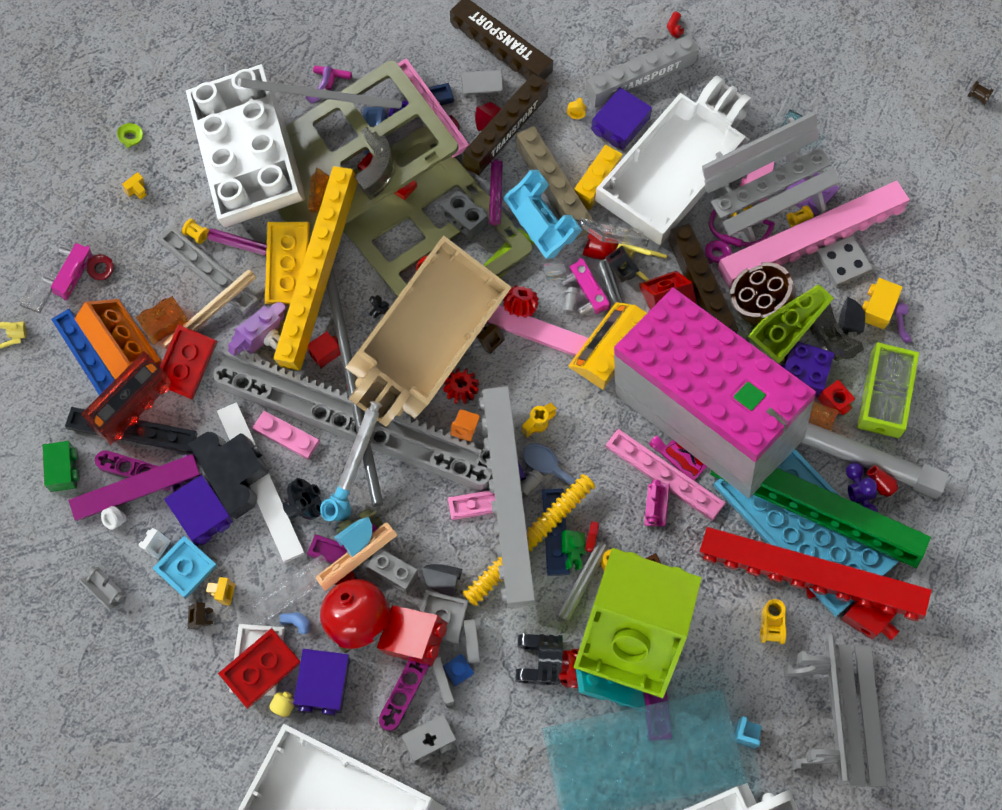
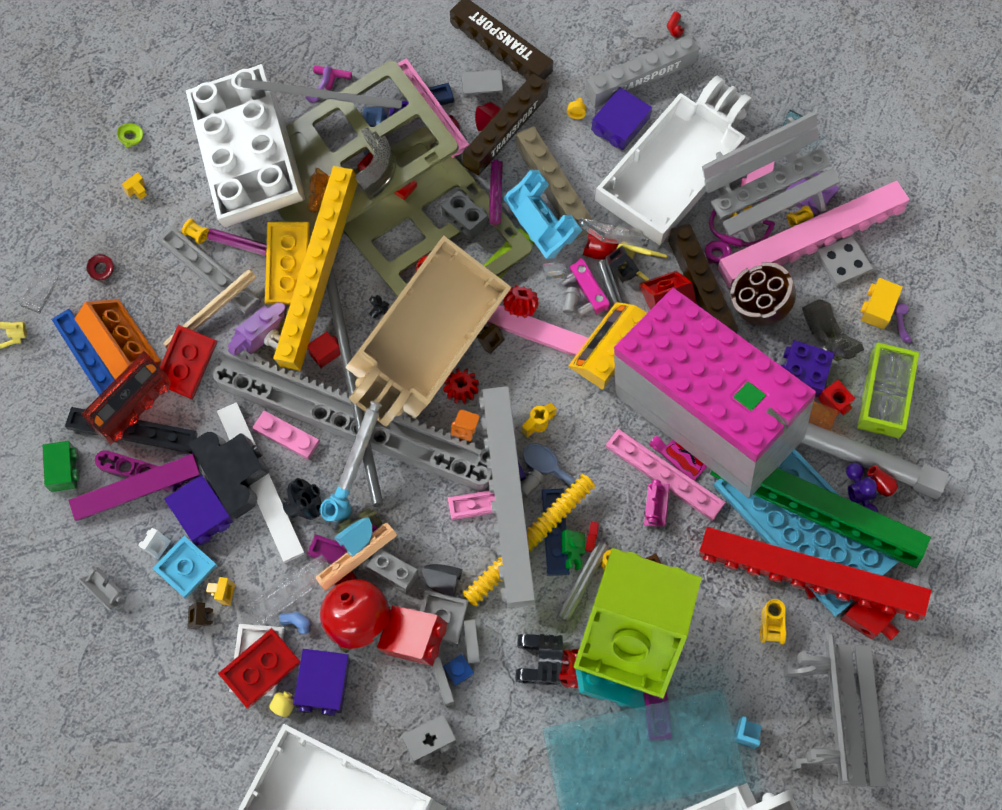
(70, 271): dark pink piece -> none
(113, 517): white tile -> none
(161, 319): clear orange brick -> none
(408, 690): magenta beam -> none
(596, 173): yellow brick -> none
(785, 327): lime wedge -> none
(852, 317): black brick -> none
(980, 93): dark brown bush -> none

